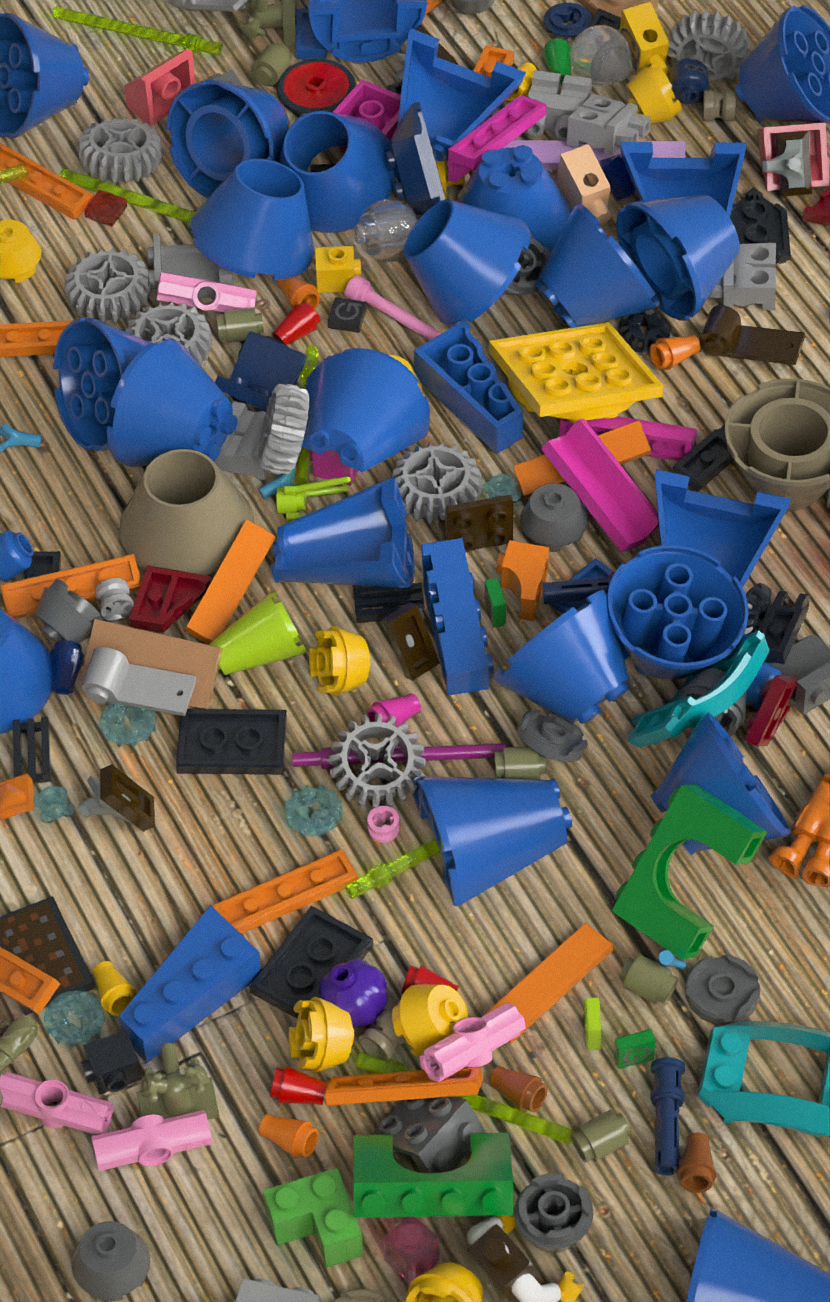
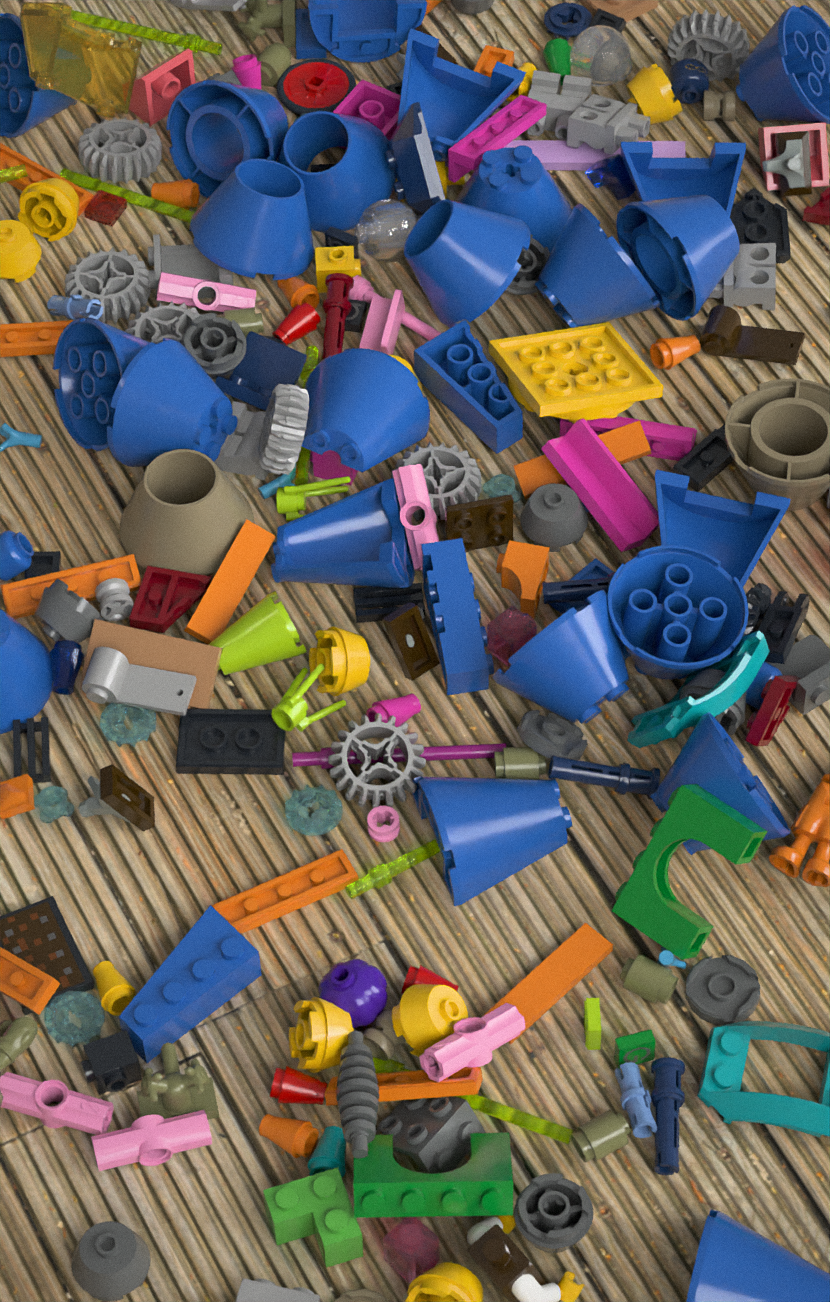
(49, 208): none -> yellow cone
(74, 307): none -> medium blue pin
(78, 59): none -> clear yellow windscreen
(178, 193): none -> orange cone
(215, 344): none -> dark grey cone
(248, 70): none -> dark pink cone
(292, 707): none -> lime plant
(306, 957): black tile -> none
(329, 1152): none -> teal cone
(336, 237): none -> black tile
(336, 309): none -> dark red pin
(357, 1094): none -> dark grey piece
(383, 323): none -> bright pink panel
(414, 496): none -> bright pink piece
(495, 603): green tile -> none
(509, 633): none -> clear pink brick
(521, 1089): dark orange cone -> none
(584, 182): light nougat torso -> none
(620, 778): none -> dark blue pin
(631, 330): black gear -> none
(635, 1100): none -> medium blue pin
(645, 37): yellow torso -> none
(697, 1166): dark orange cone -> none

